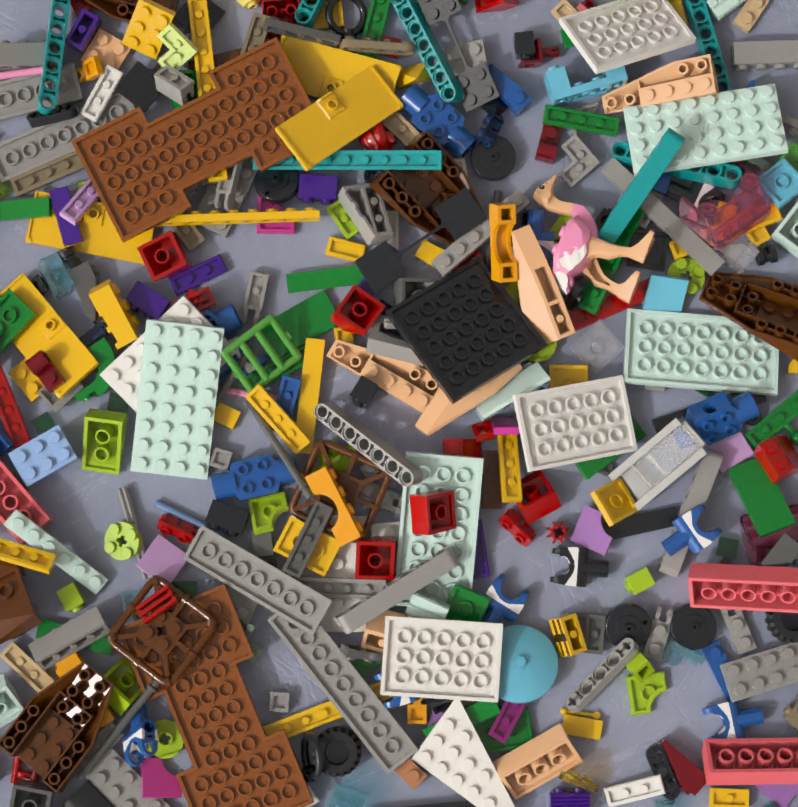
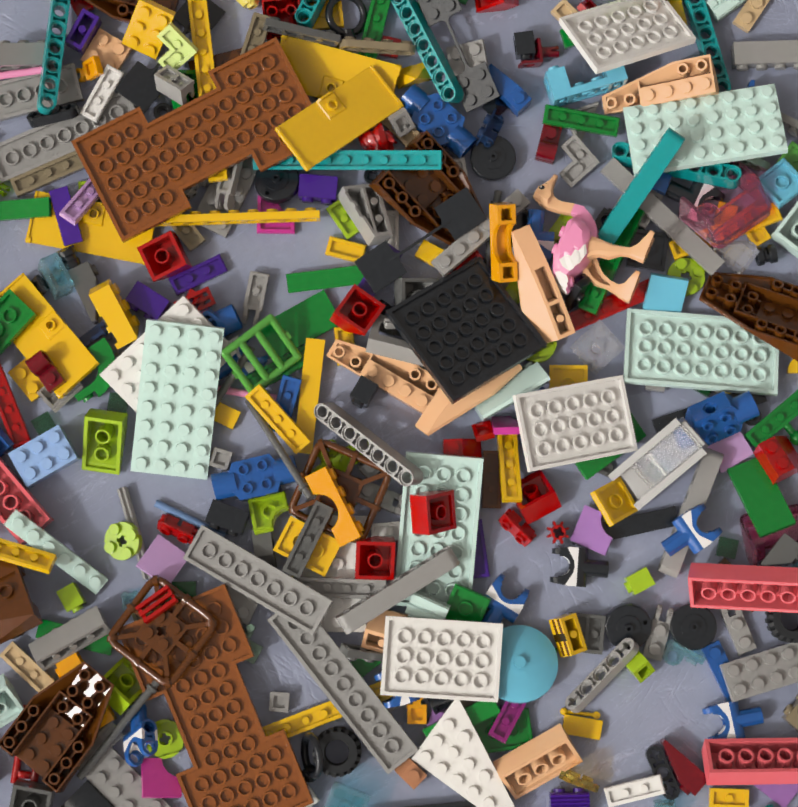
(162, 106): none -> black plate
(401, 122): none -> light grey bracket
(643, 694): lime tile -> none

